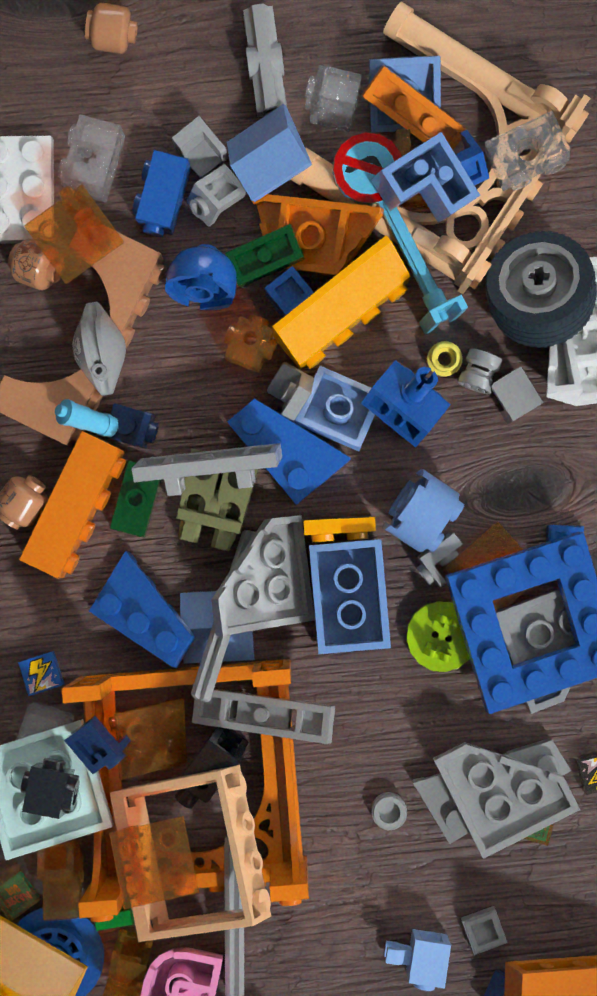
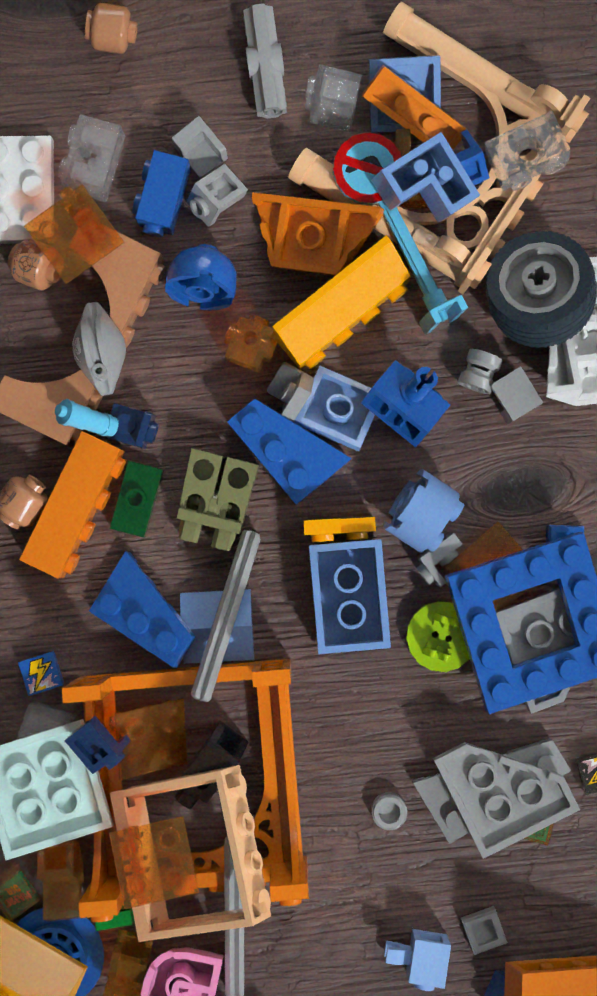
(50, 789): black brick -> none
(238, 460): light grey hinge -> none
(266, 255): dark green plate -> none
(266, 715): light grey hinge -> none
(267, 582): light grey plate -> none
(268, 153): medium blue slope -> none
(287, 291): blue panel -> none
(447, 348): light yellow plate -> none

